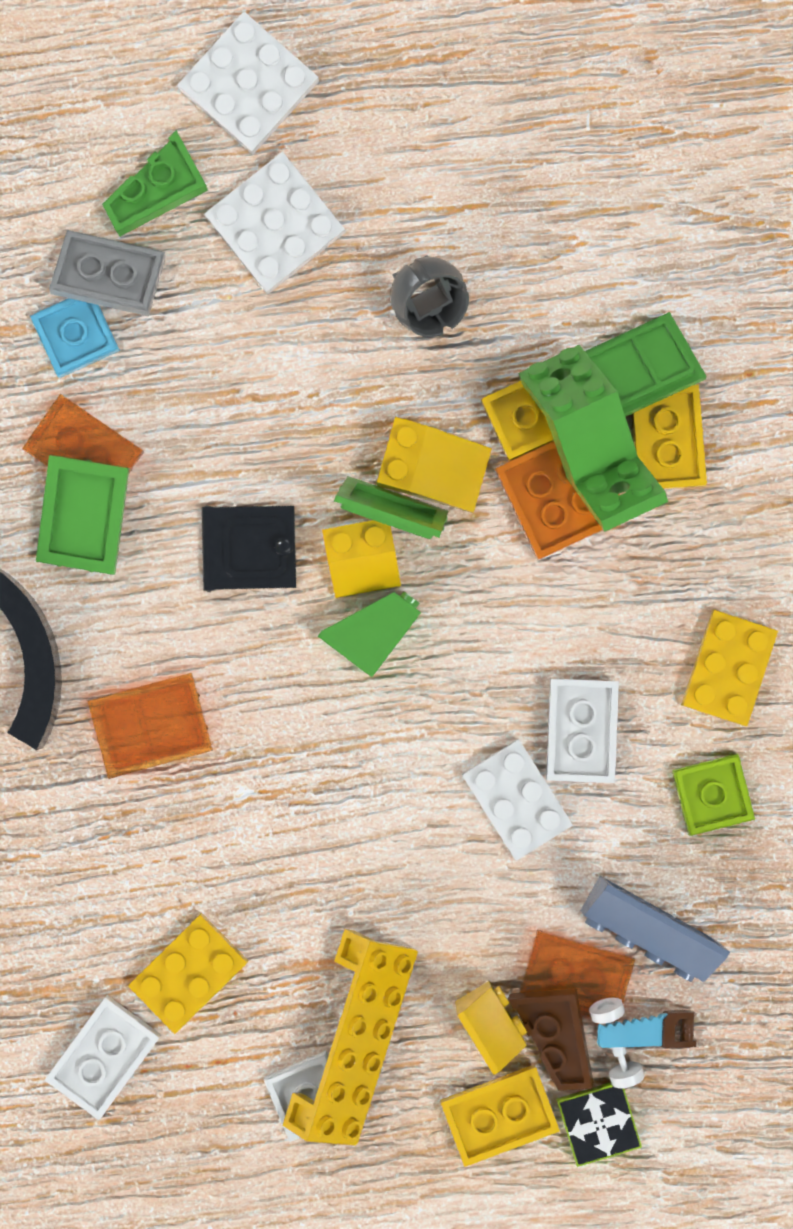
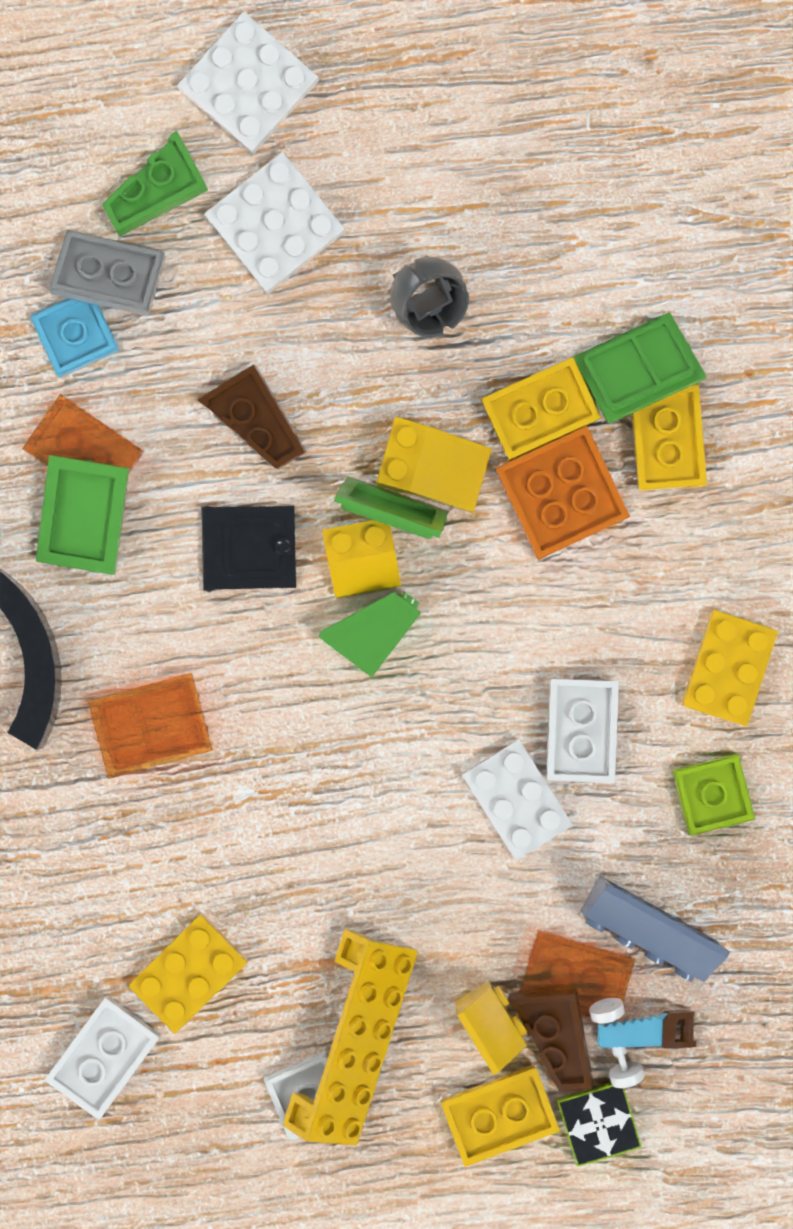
(256, 416): none -> reddish brown wing
(592, 437): bright green bracket -> none

